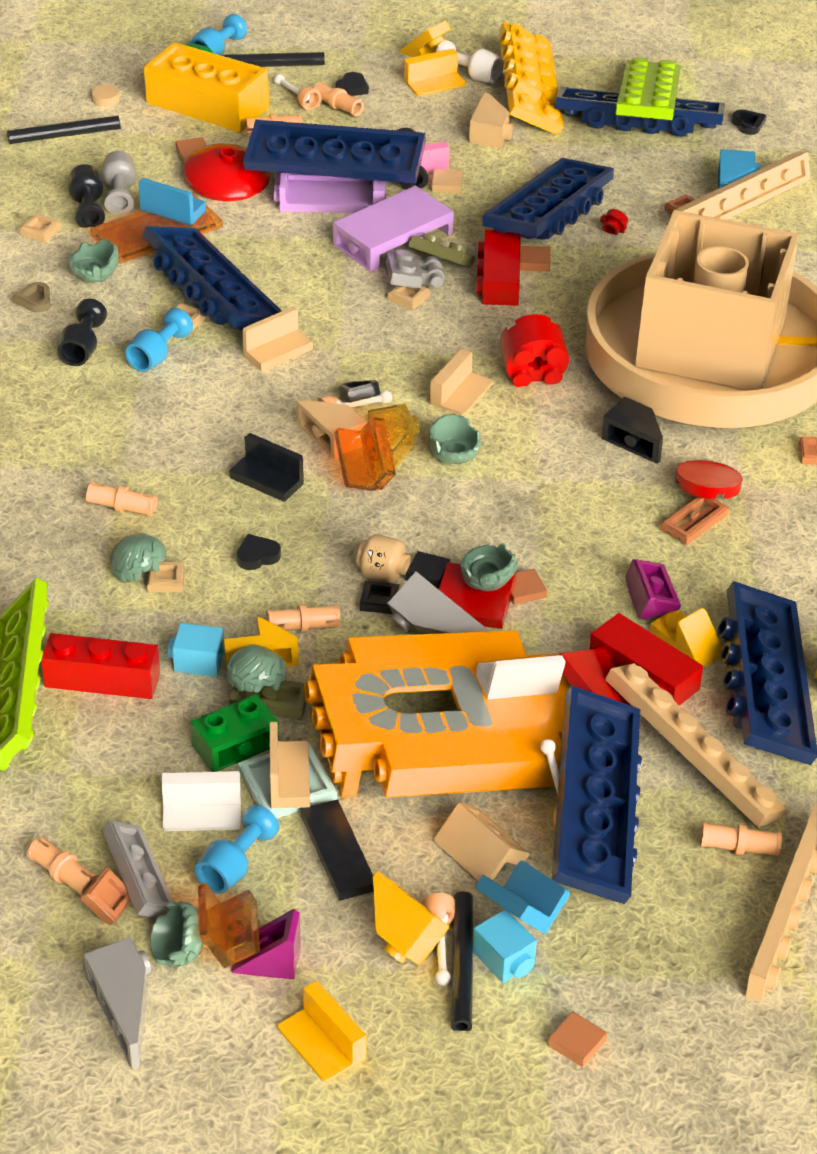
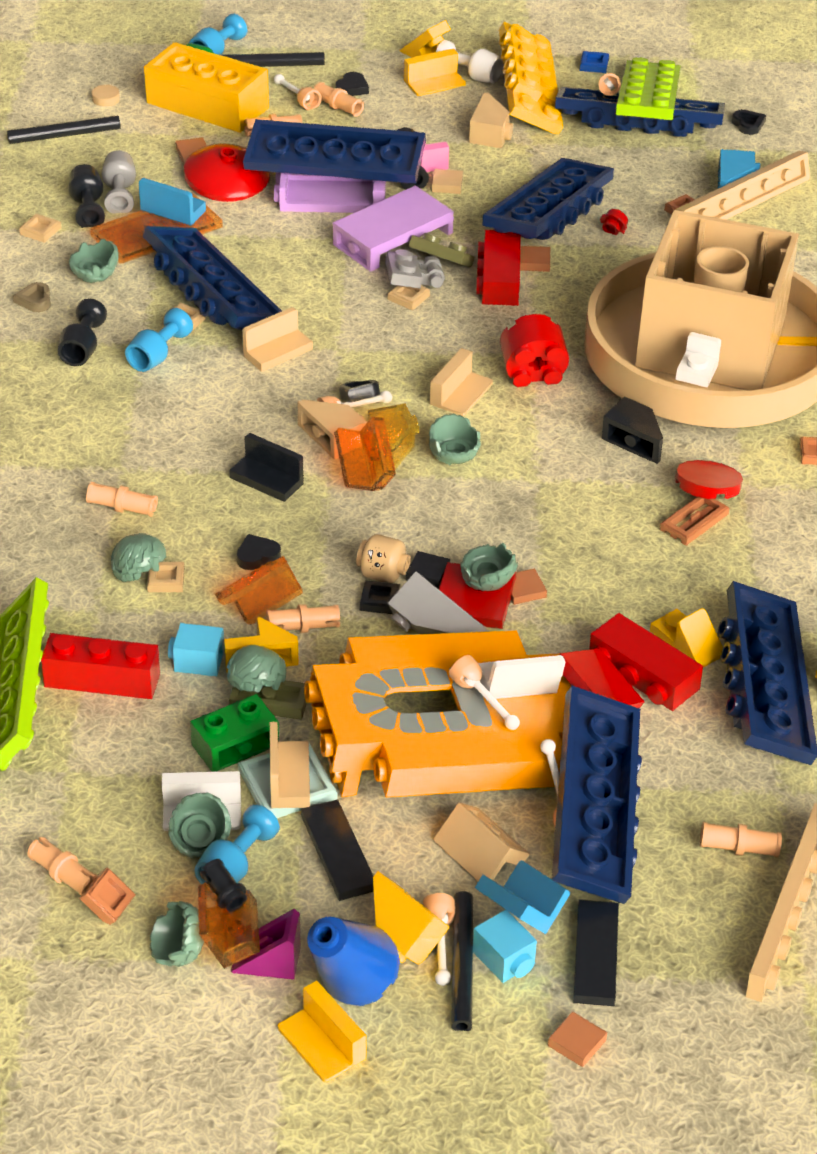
(120, 985): light grey slope -> none
(137, 868): light grey tile -> none
(197, 823): none -> sand green hair
(228, 892): none -> black pin
(262, 590): none -> clear orange panel
(353, 959): none -> cone
(467, 674): none -> hinge
(594, 62): none -> blue tile
(596, 953): none -> black tile
(608, 82): none -> light nougat hinge
(651, 589): magenta slope -> none
(696, 744): tan plate -> none
(699, 359): none -> white bracket

